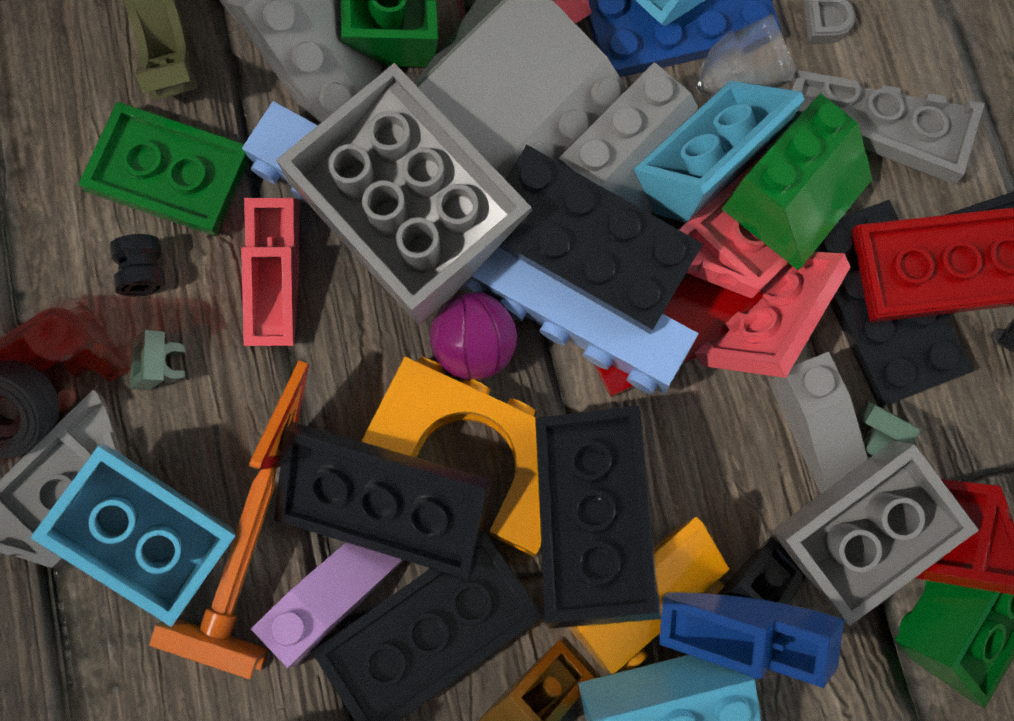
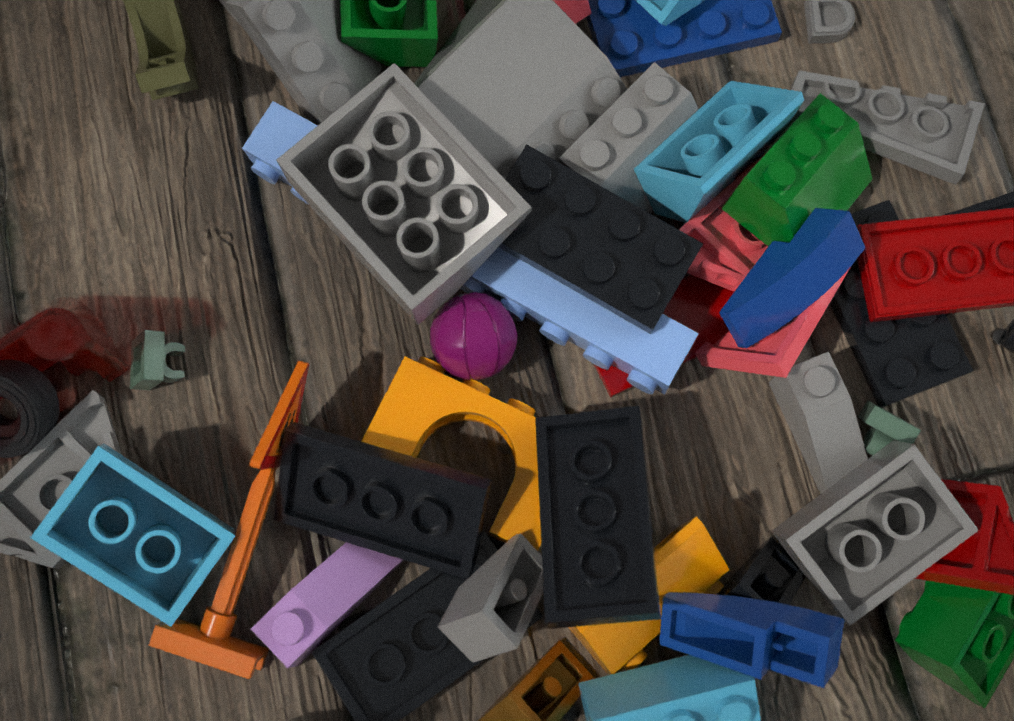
(137, 265): black wheel -> none
(165, 169): green plate -> none
(270, 271): coral slope -> none
(496, 602): none -> light grey slope
(749, 55): clear helmet -> none
(792, 275): none -> blue slope

